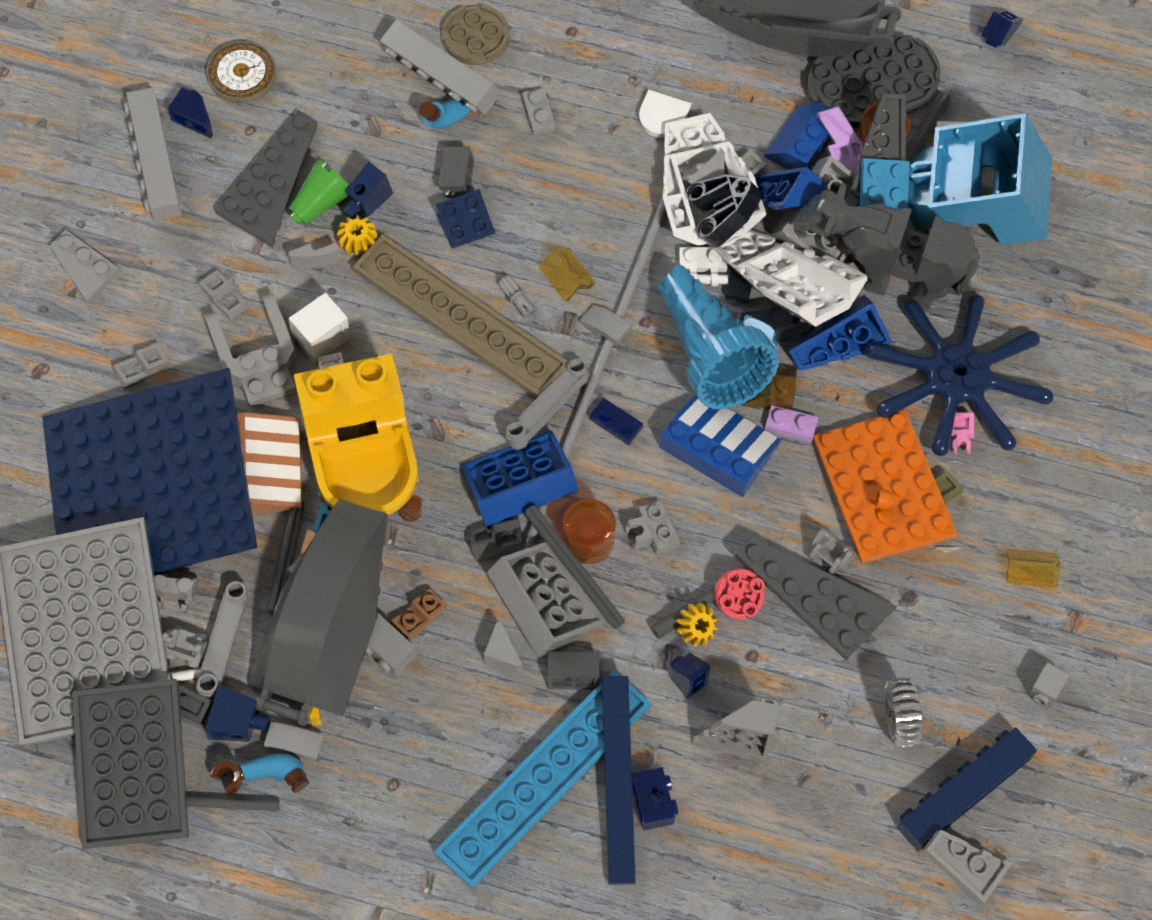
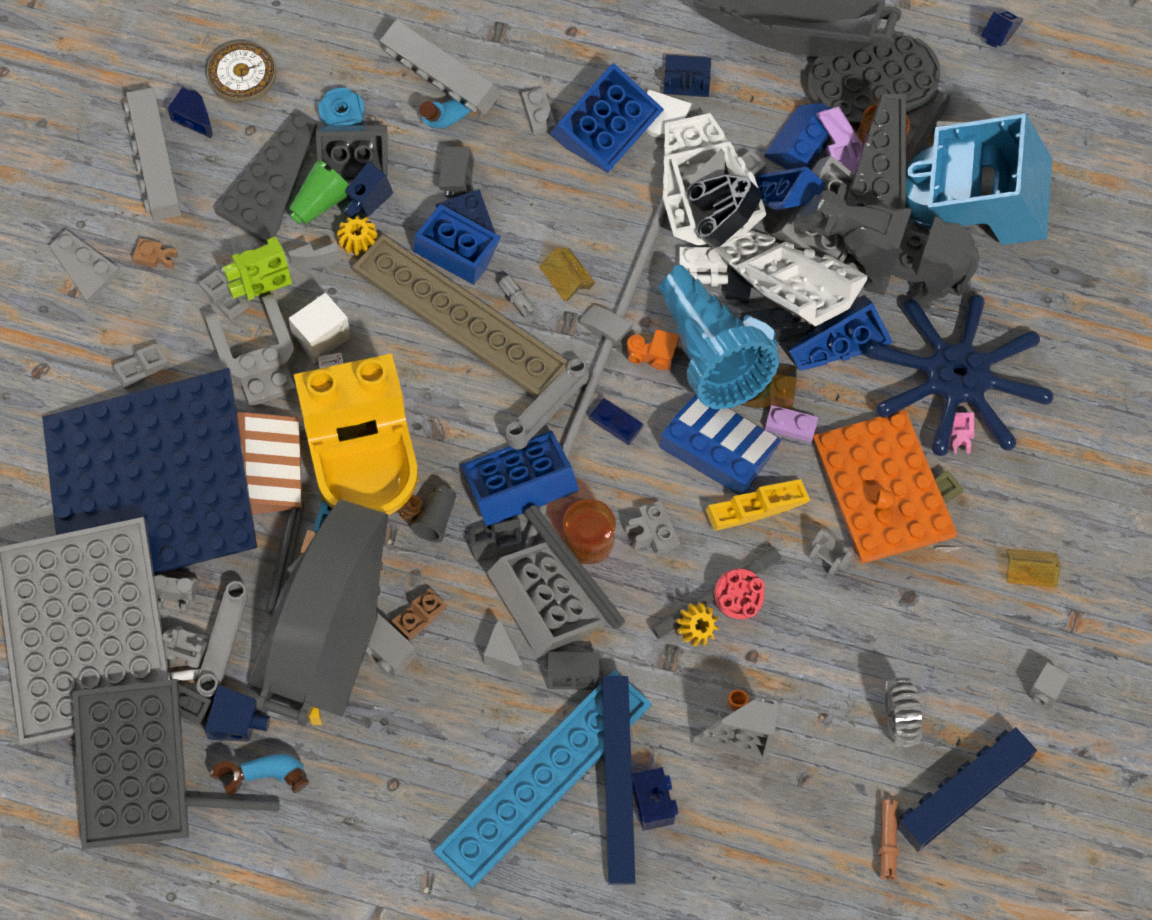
(151, 252): none -> medium nougat plate
(258, 271): none -> lime hips
(293, 740): light grey slope -> none
(341, 97): none -> dark azure plate
(352, 147): none -> dark grey slope
(435, 514): none -> dark grey plant
(456, 244): none -> blue slope
(475, 34): dark tan tile -> none
(607, 119): none -> blue slope
(658, 353): none -> orange brick
(687, 76): none -> dark blue hinge
(689, 673): clear blue slope -> none
(737, 699): none -> orange hinge
(757, 505): none -> yellow slope
(828, 605): dark grey wing -> none
(884, 182): dark azure plate -> none
(888, 849): none -> nougat pin
(969, 867): light grey wing -> none

